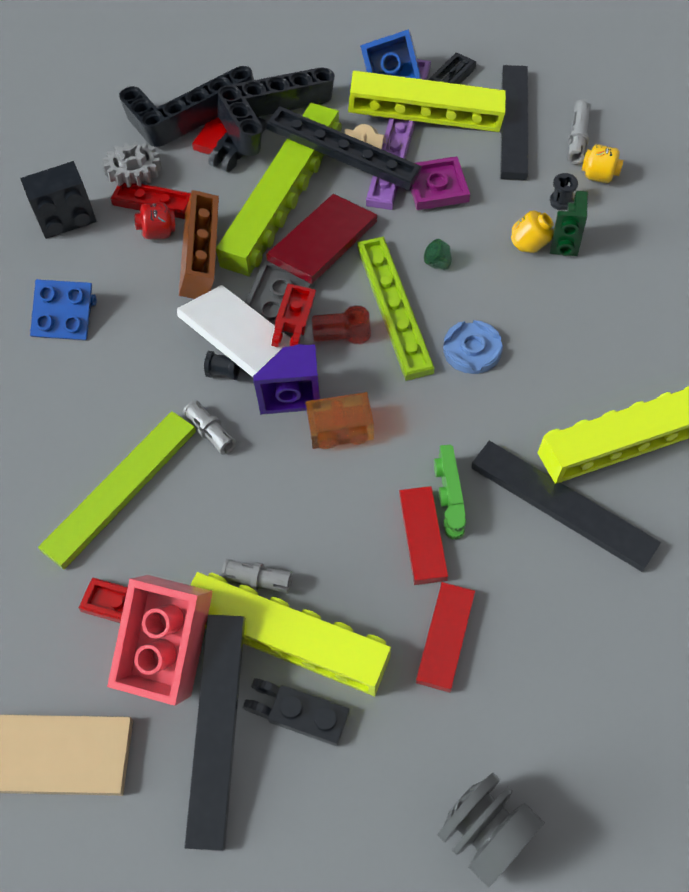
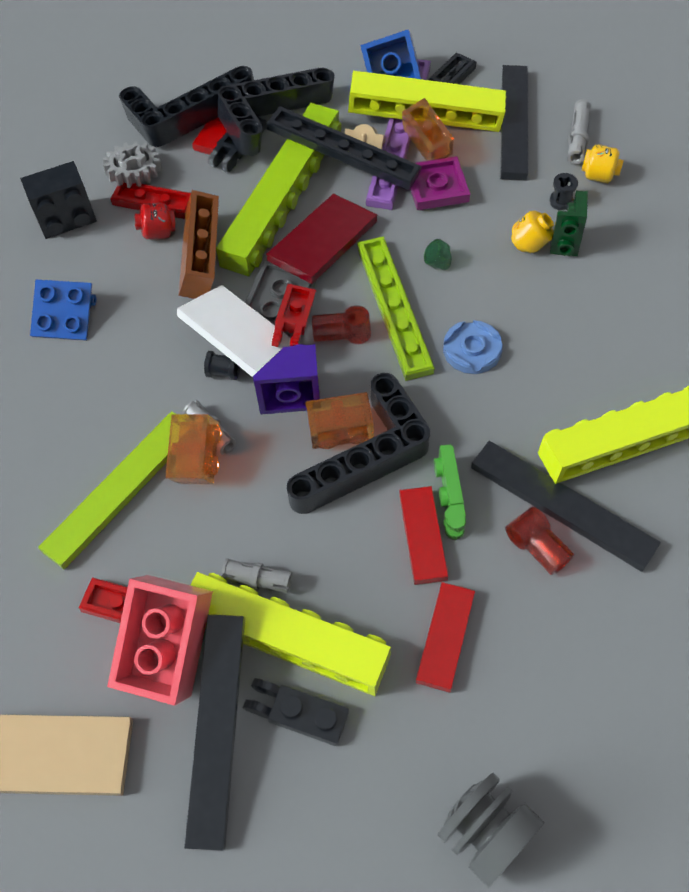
(193, 449): none -> clear orange brick
(368, 452): none -> black beam
(427, 131): none -> clear orange brick
(534, 533): none -> clear red piece

